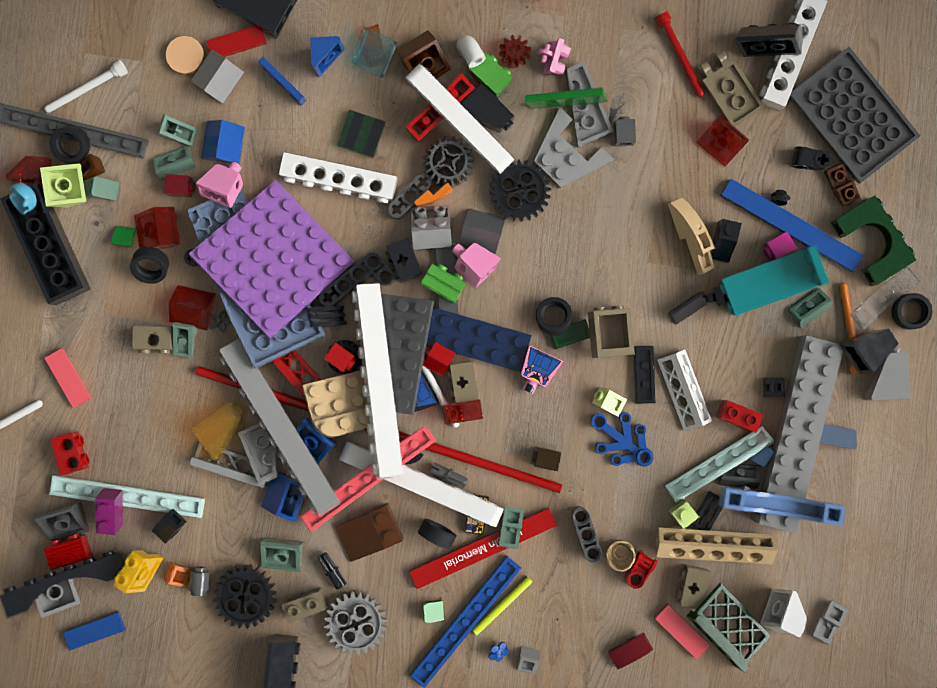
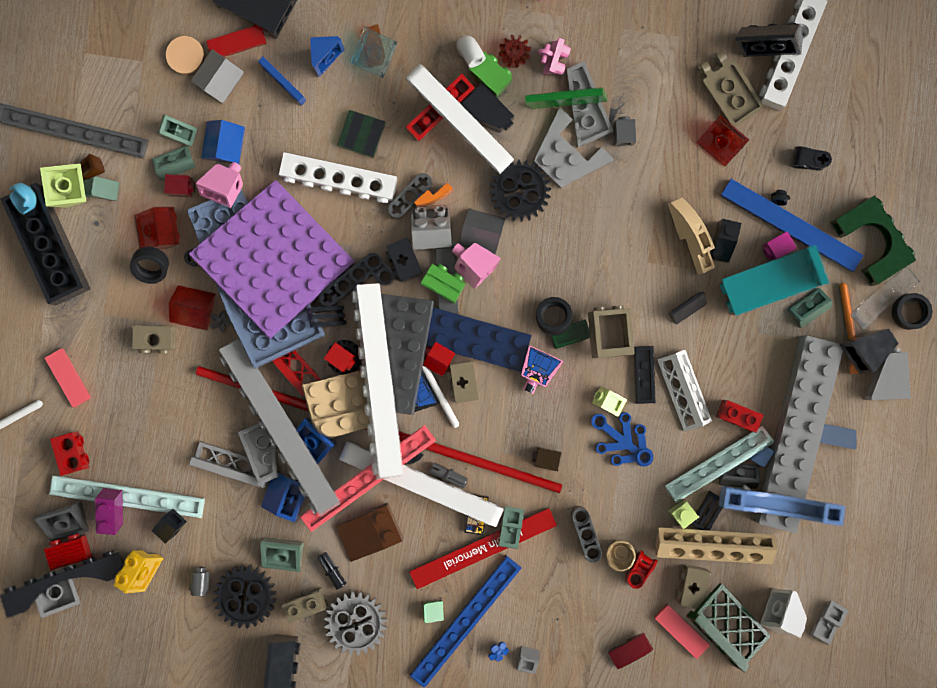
(29, 170): clear red slope -> none
(60, 154): black tyre -> none
(94, 631): blue tile -> none
(117, 69): white piece -> none
(123, 236): green slope -> none
(177, 575): orange slope -> none
(184, 339): sand green slope -> none
(219, 429): clear yellow slope -> none
(424, 51): reddish brown slope -> none
(437, 533): black tyre -> none
(441, 164): dark grey gear -> none
(462, 412): clear red slope -> none
(502, 605): neon yellow bar -> none
(664, 22): red piece -> none
(717, 296): black tile -> none
(773, 387): black tile -> none
(842, 186): reddish brown slope -> none
(854, 115): dark grey plate -> none

